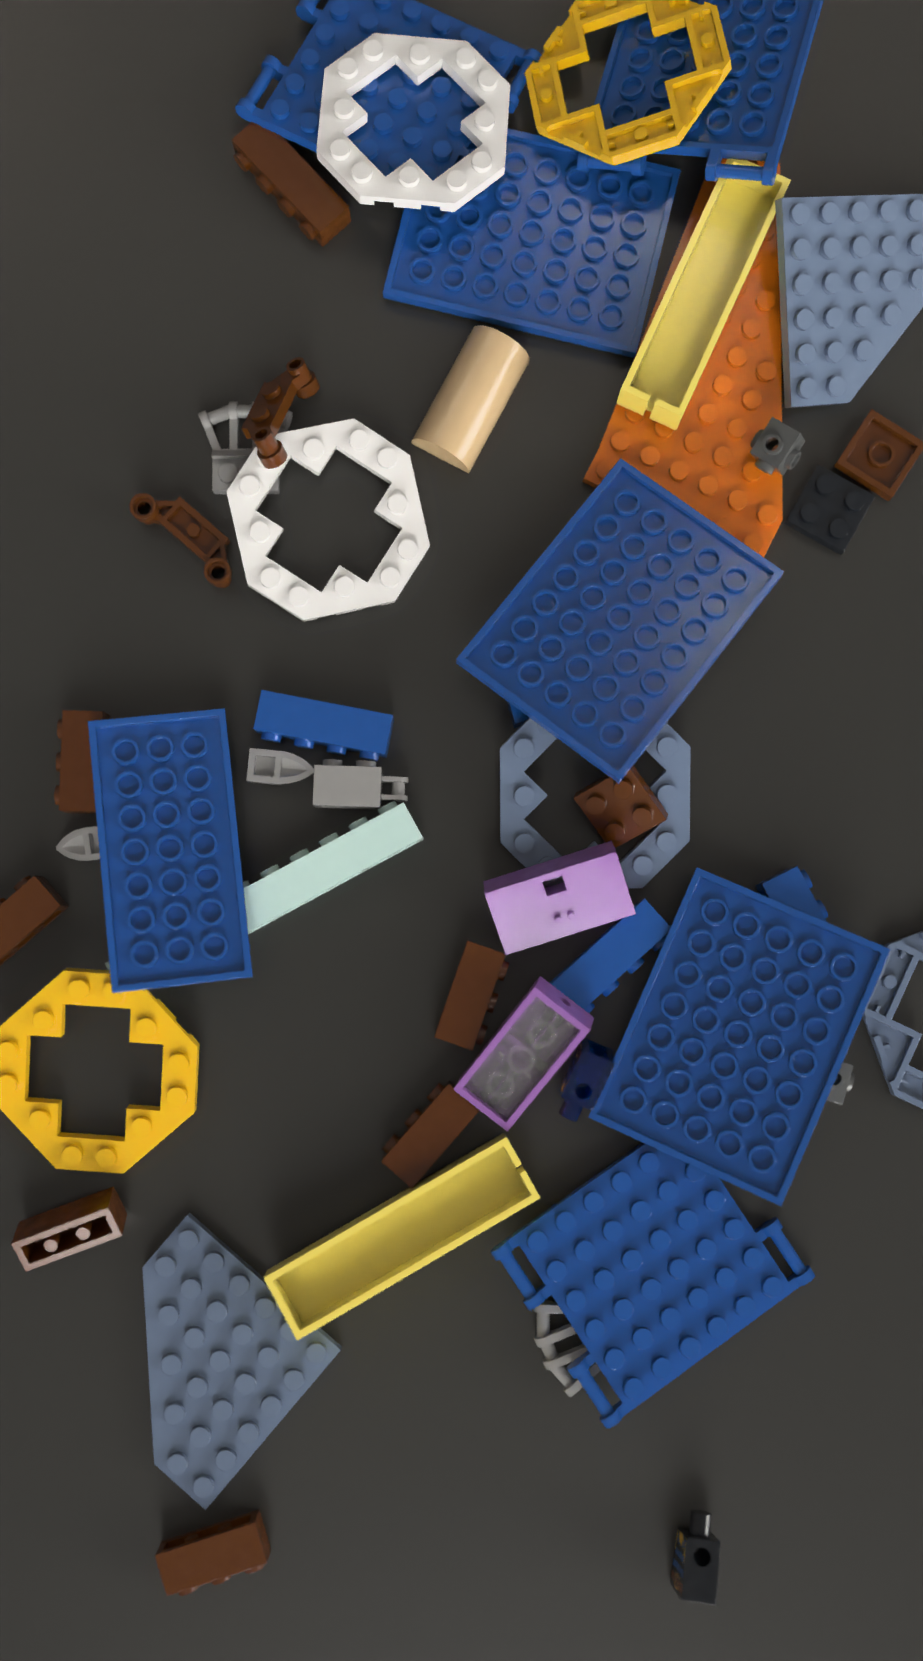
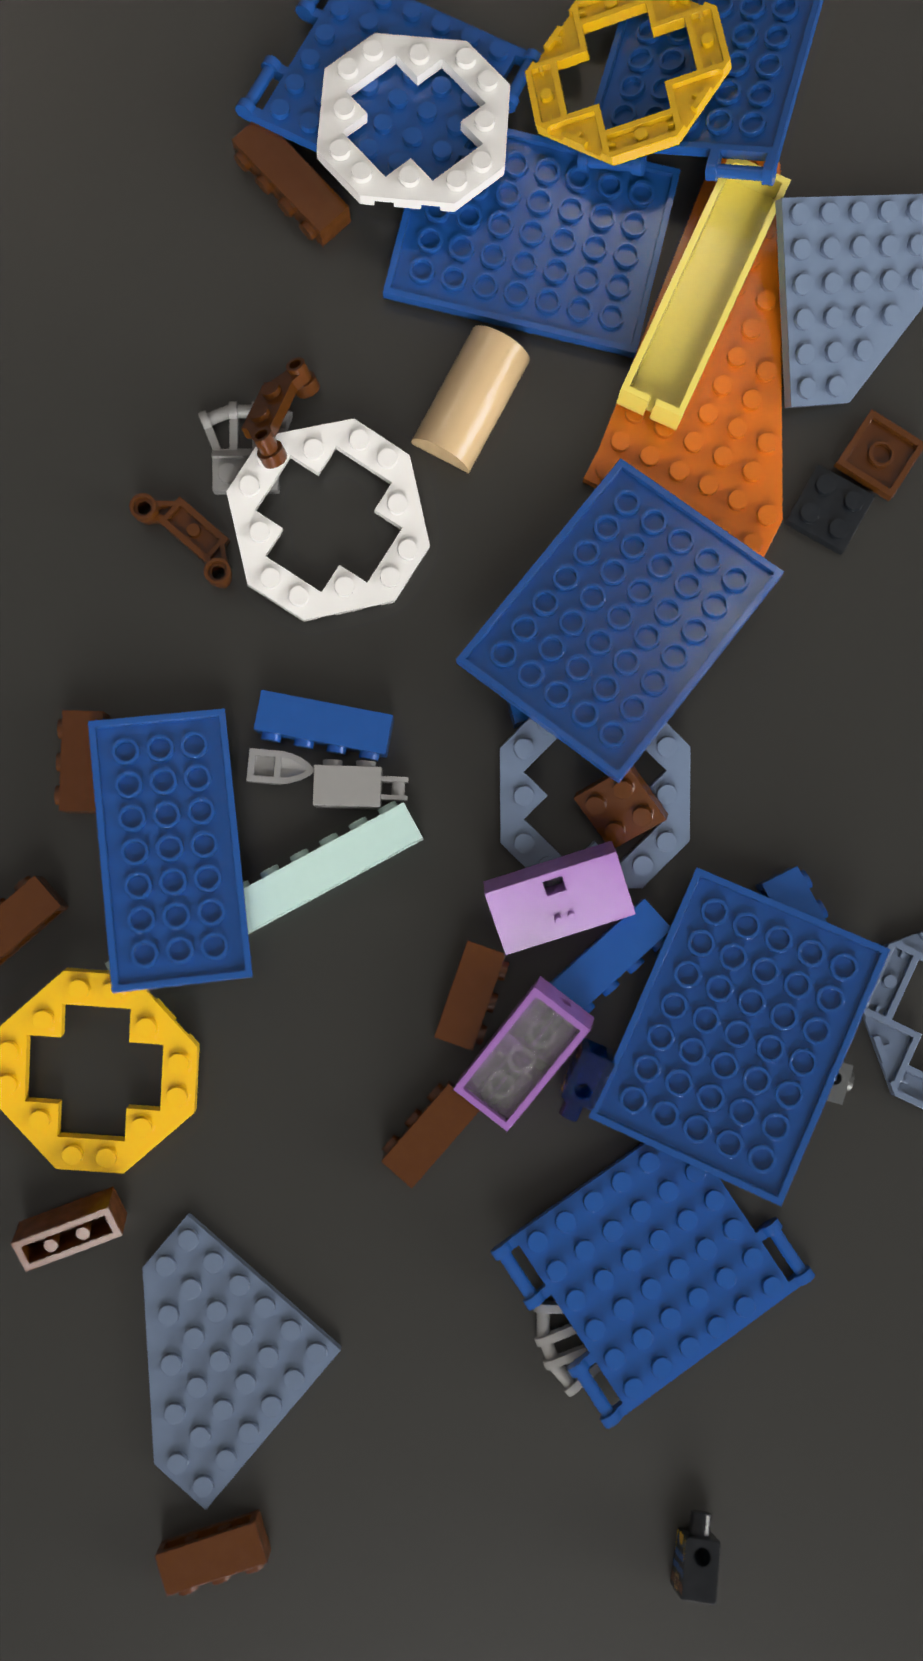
(80, 844): light grey plate -> none
(400, 1236): light yellow piece -> none
(776, 447): dark grey brick -> none

